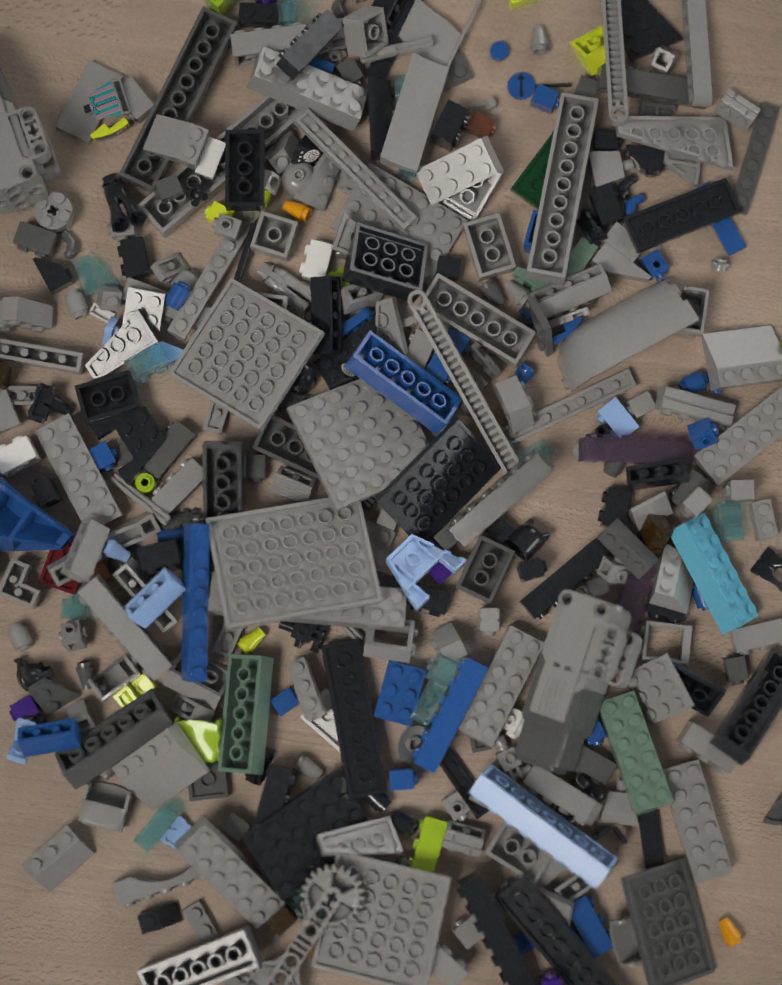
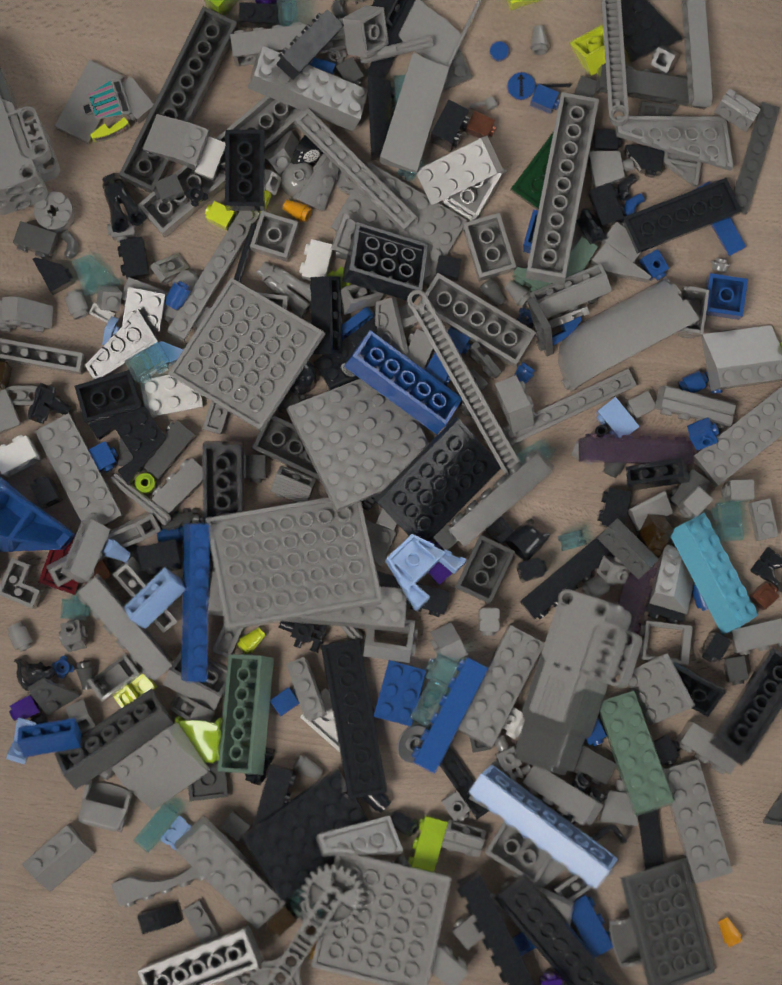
(62, 672): none -> blue plate
(167, 396): none -> white plate
(227, 227): light grey brick -> none
(402, 779): blue brick -> none
(572, 540): none -> clear light blue wheel
(666, 750): none -> black brick
(714, 647): none -> black brick
(726, 296): none -> blue brick
(764, 595): none -> copper brick

